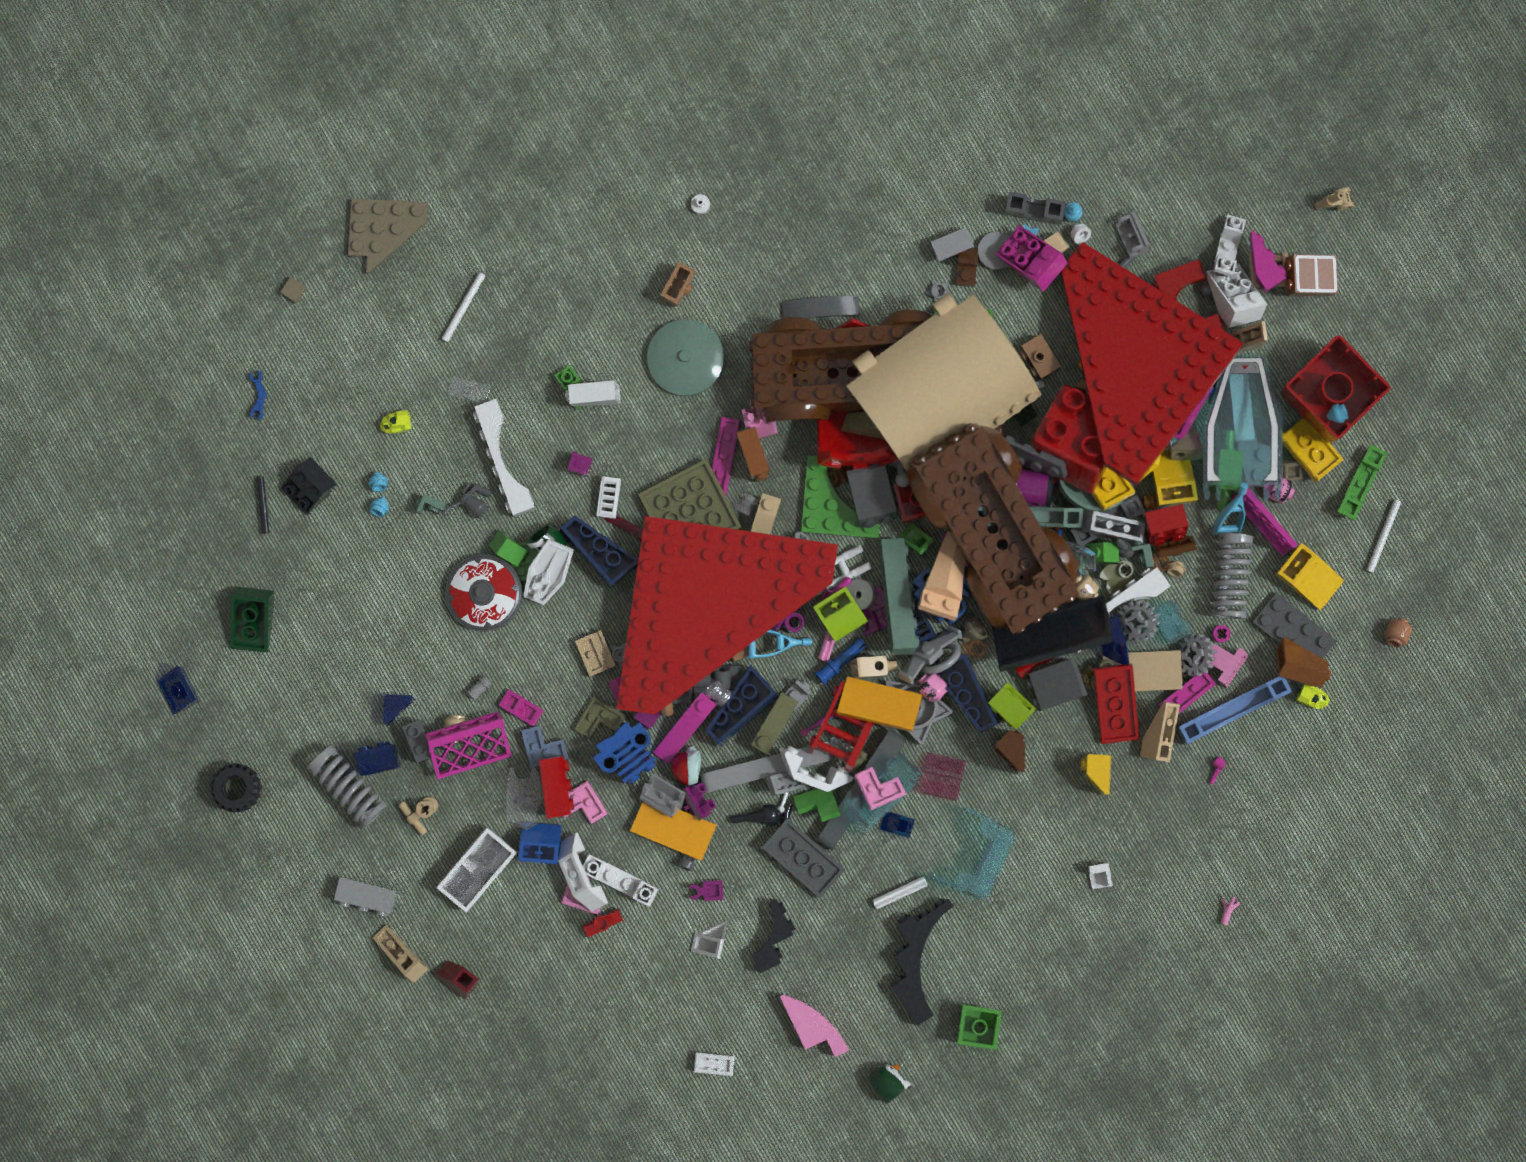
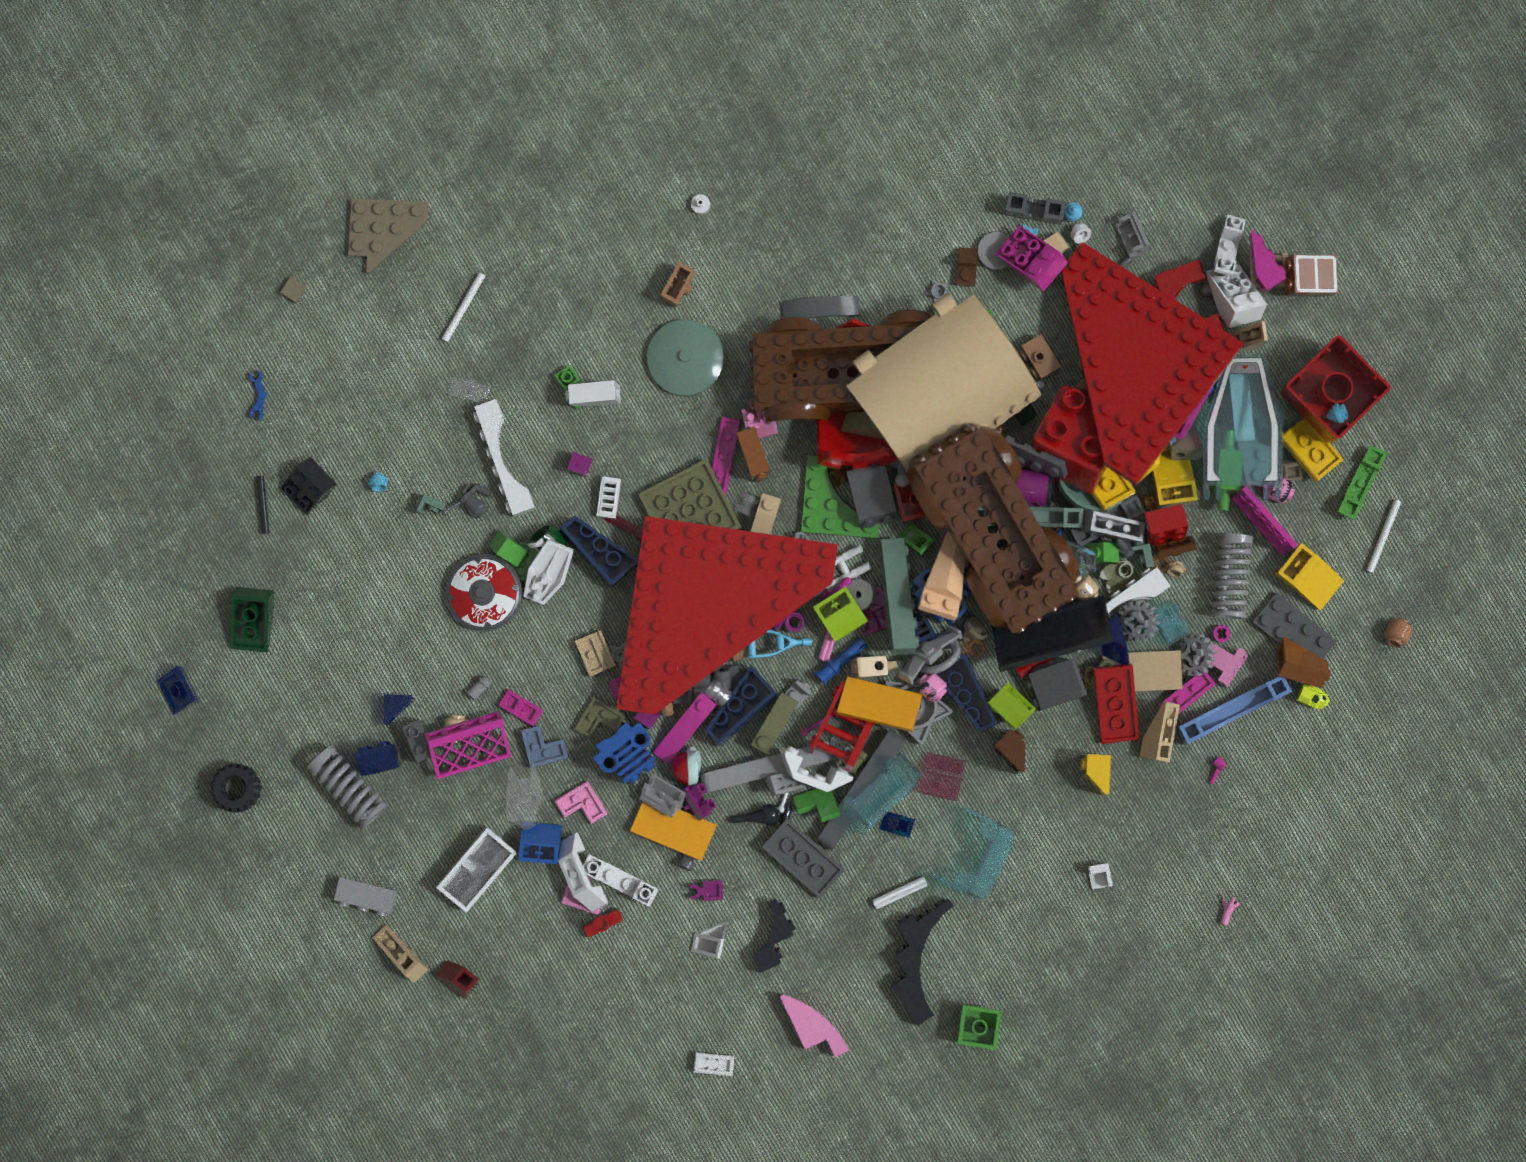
(379, 507): medium azure plate -> none
(396, 422): neon yellow rock -> none
(421, 811): tan piece -> none
(556, 786): red slope -> none
(876, 793): bright pink tile -> none
(888, 1083): dark green piece -> none
(951, 244): light grey hinge -> none
(1235, 505): medium azure piece -> none
(1339, 199): tan piece -> none

